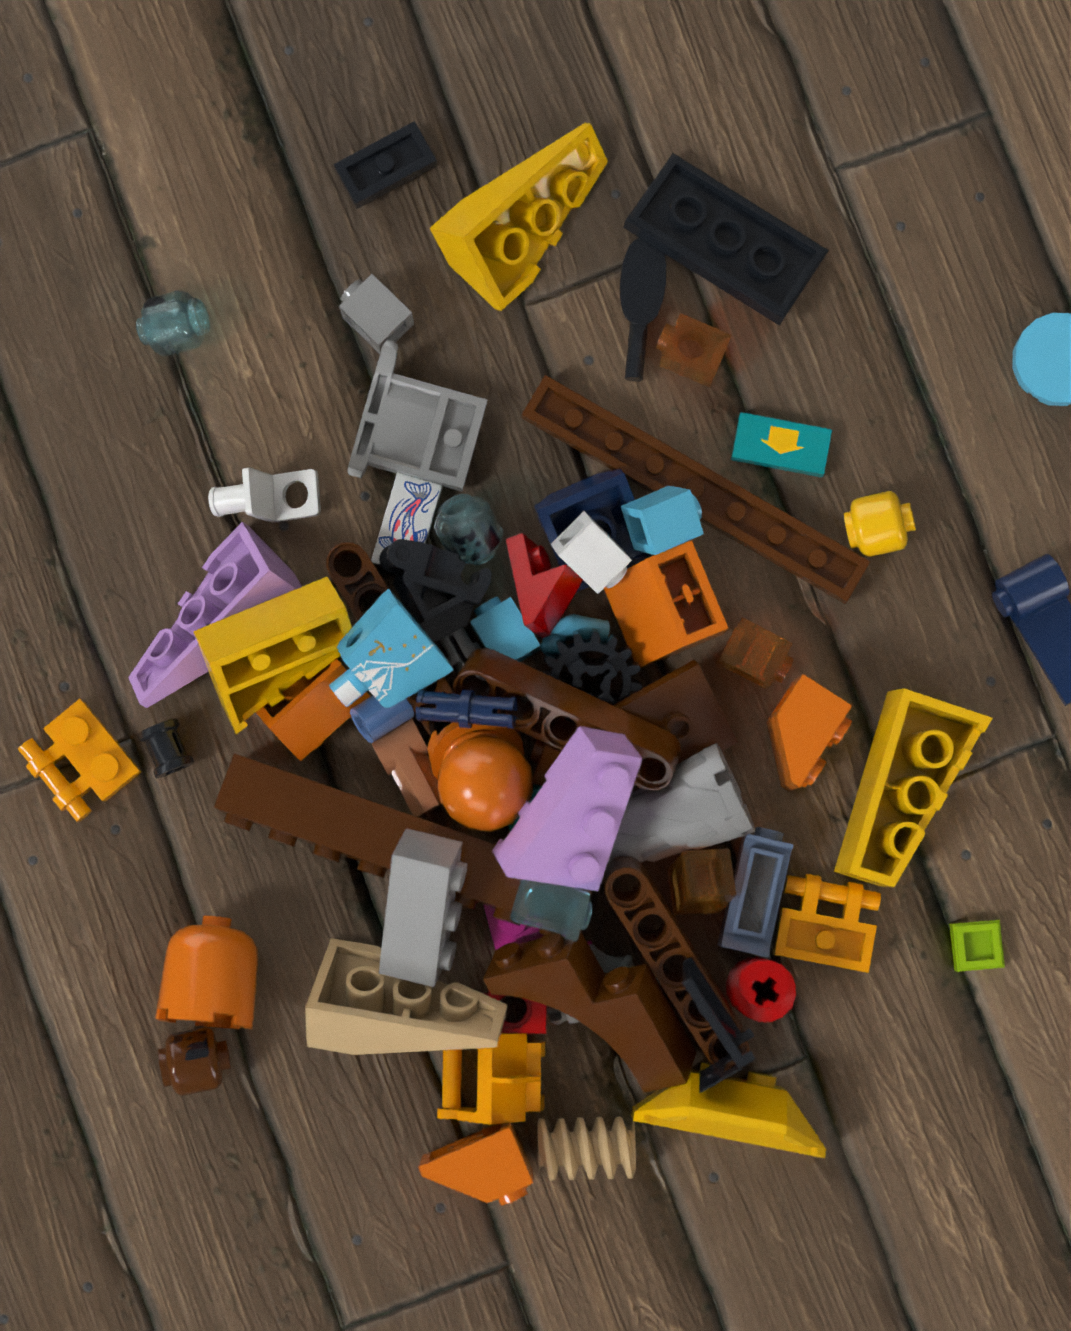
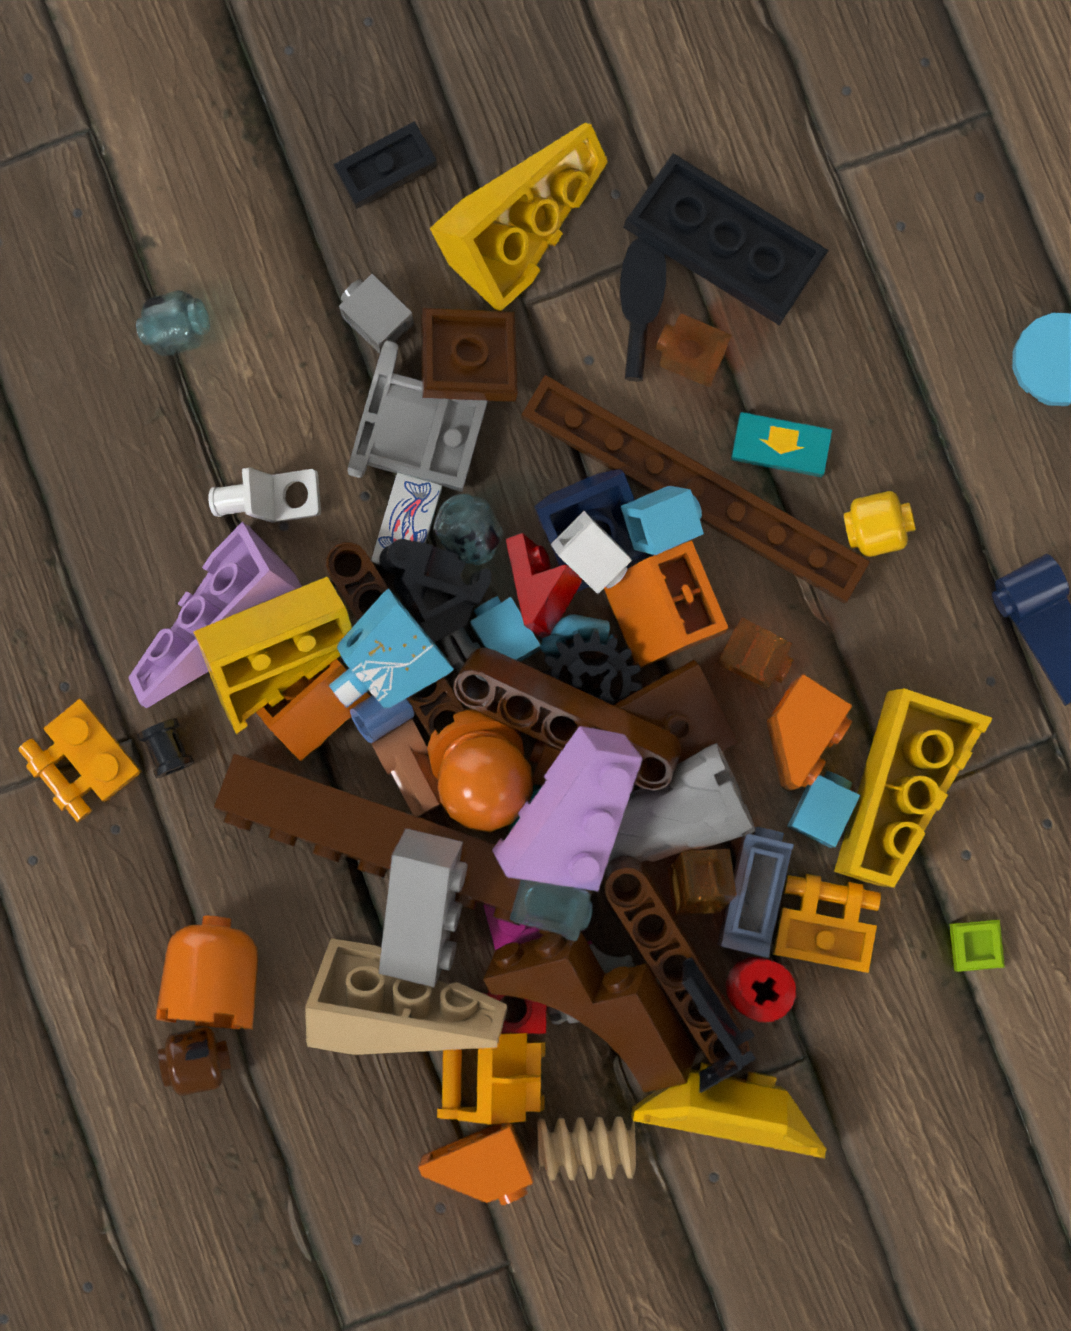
(466, 709): dark blue pin -> none
(468, 354): none -> reddish brown plate
(824, 809): none -> medium azure brick

